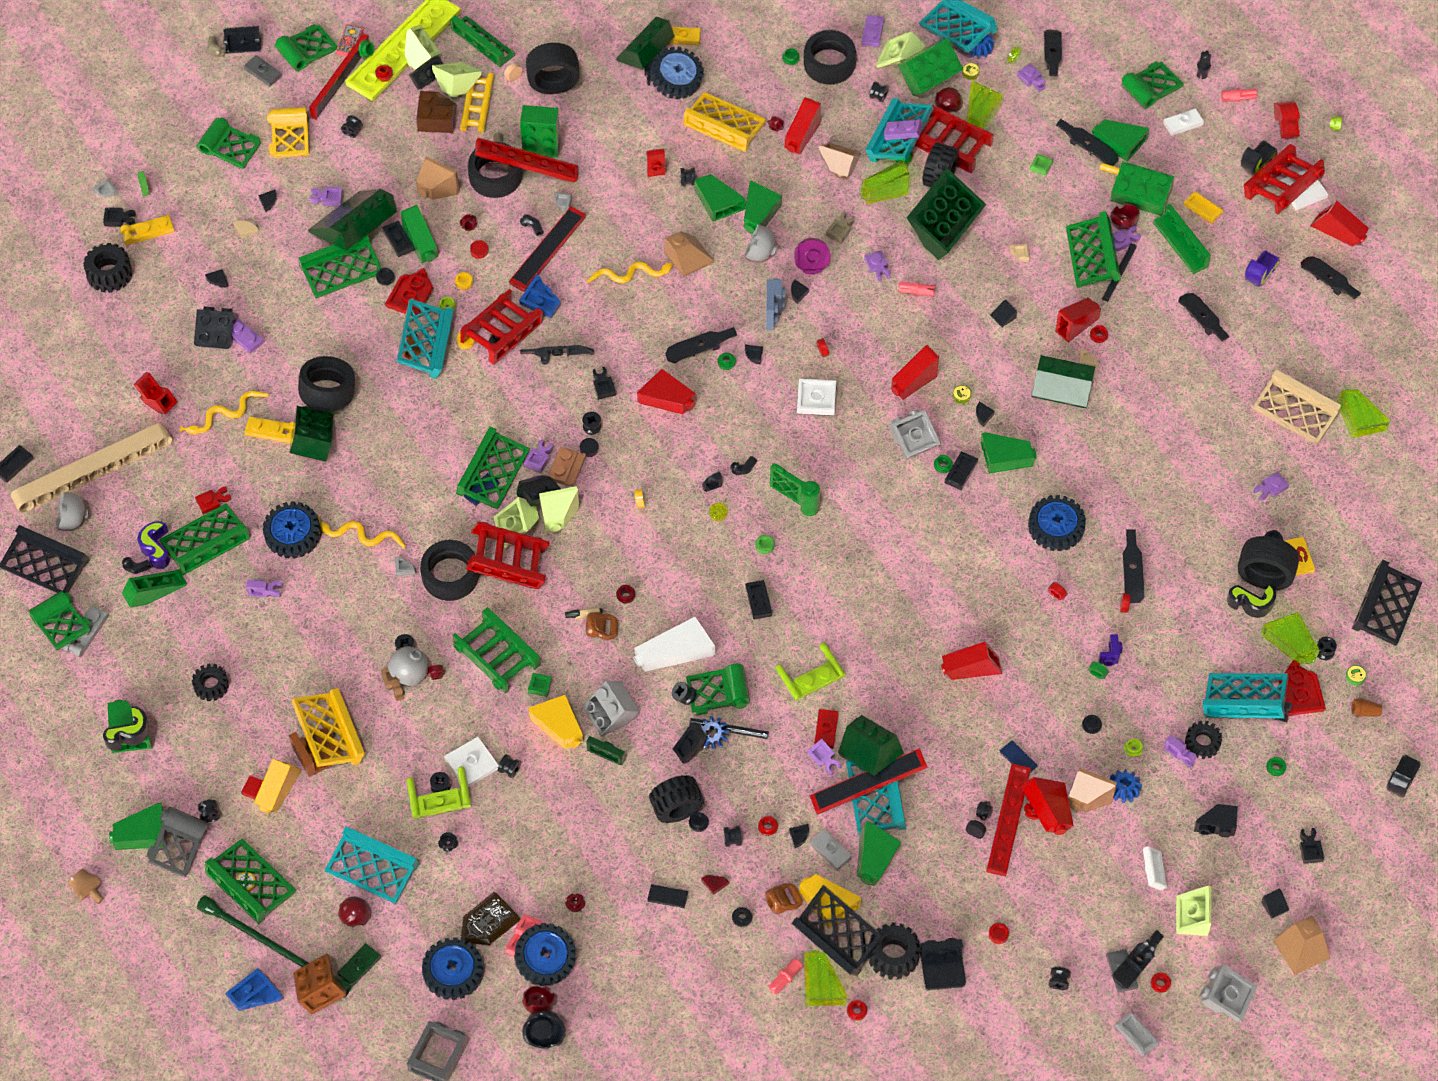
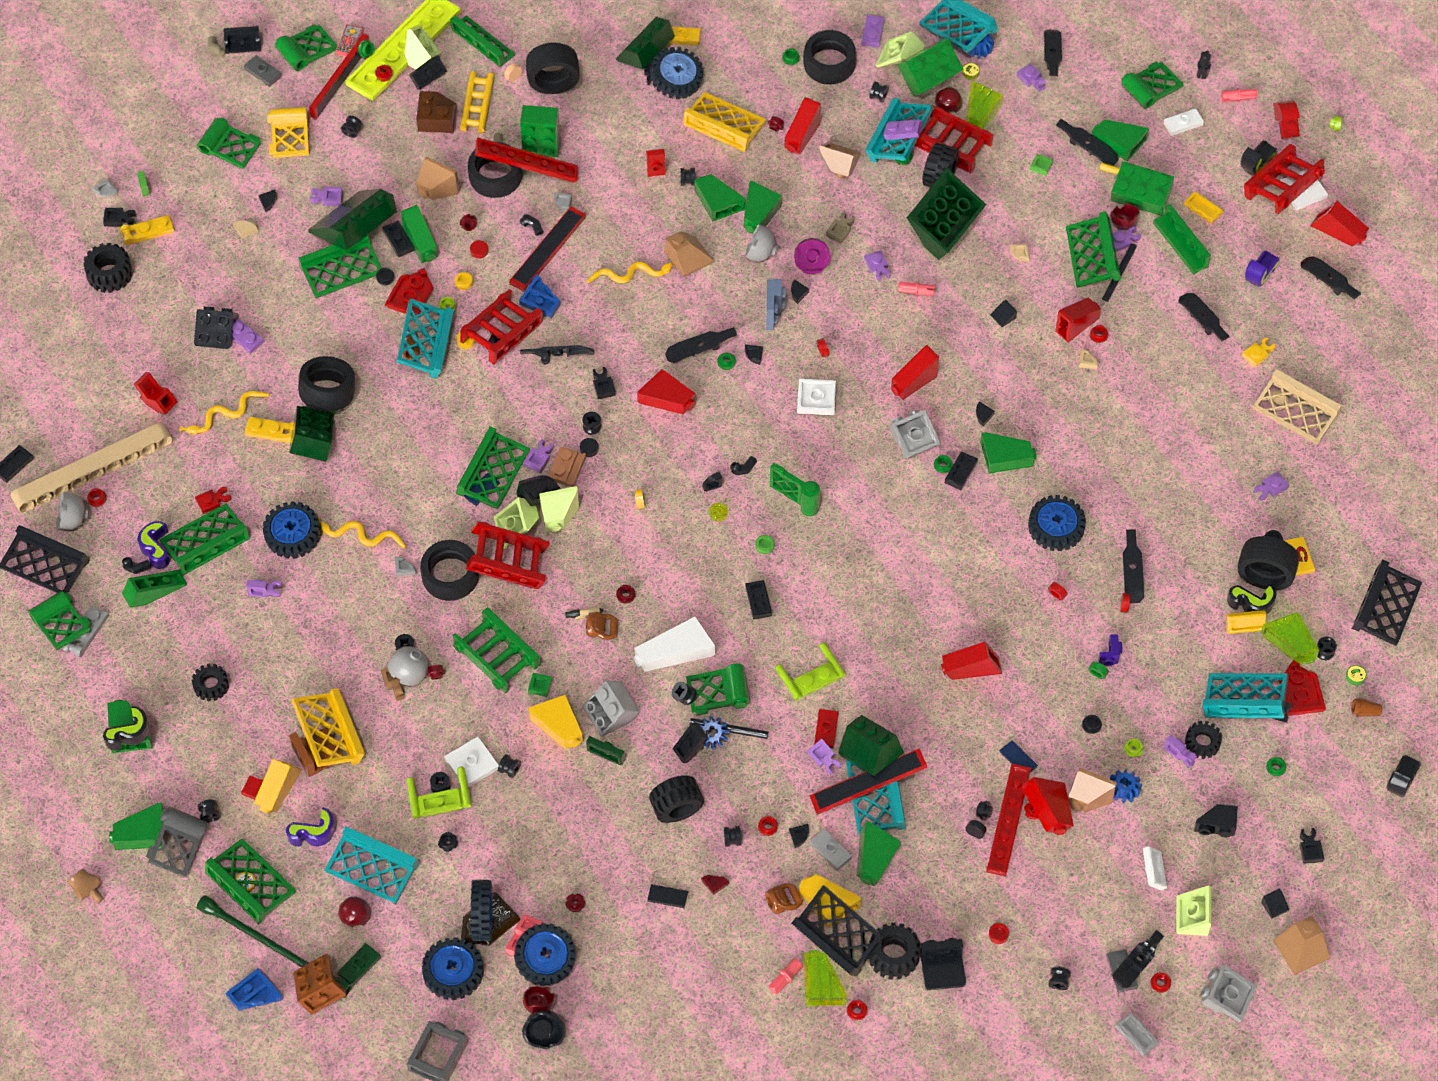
(96, 492): none -> red plate
(217, 278): black tile -> none
(313, 834): none -> dark purple animal
(456, 77): yellowish green slope -> none
(481, 910): none -> black wheel
(698, 822): black plate -> none
(741, 922): black plate -> none
(886, 184): clear neon green slope -> none
(961, 394): tile -> none
(1014, 54): clear neon green tile -> none
(1063, 381): slope -> none
(1245, 621): none -> yellow tile
(1258, 353): none -> yellow plate
(1361, 414): clear neon green slope -> none

